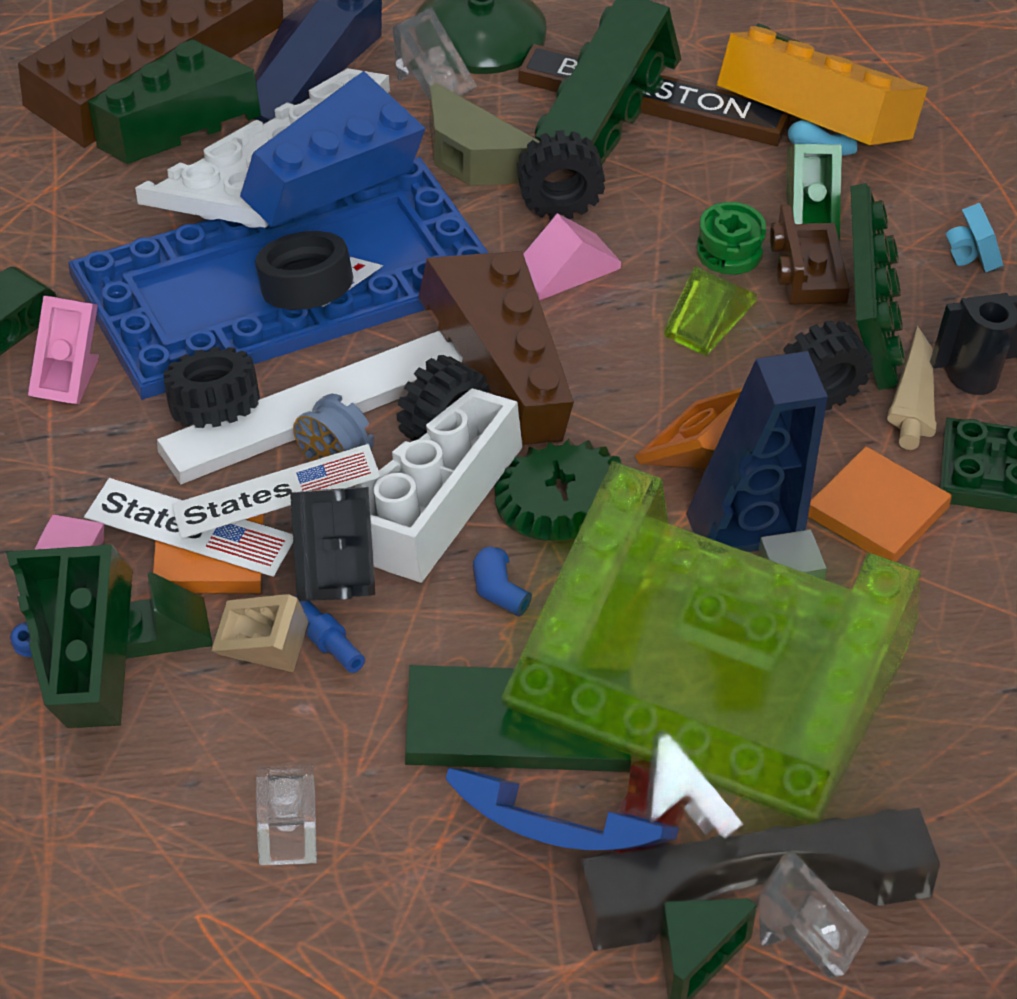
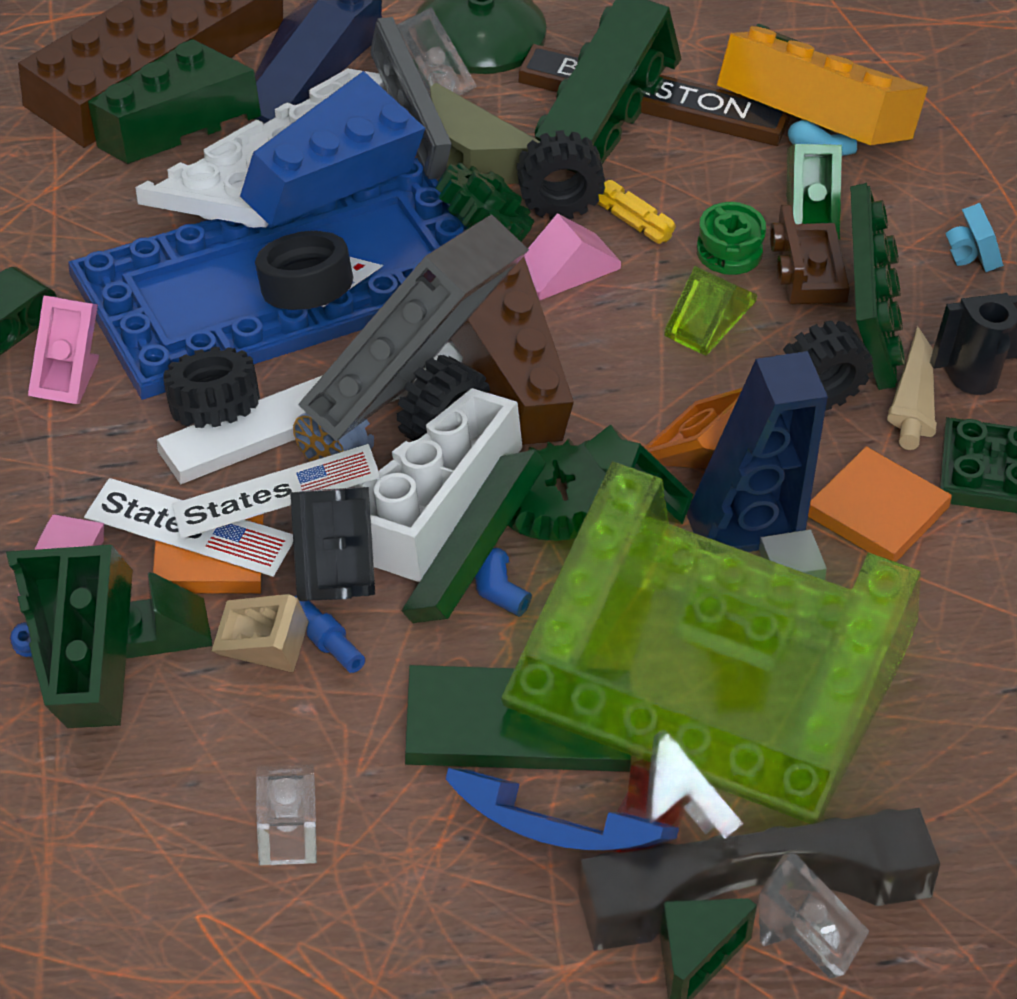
(408, 89): none -> dark grey tile
(413, 326): none -> dark grey window
(474, 537): none -> dark green tile
(479, 195): none -> dark green gear
(613, 446): none -> dark green piece
(636, 212): none -> yellow axle

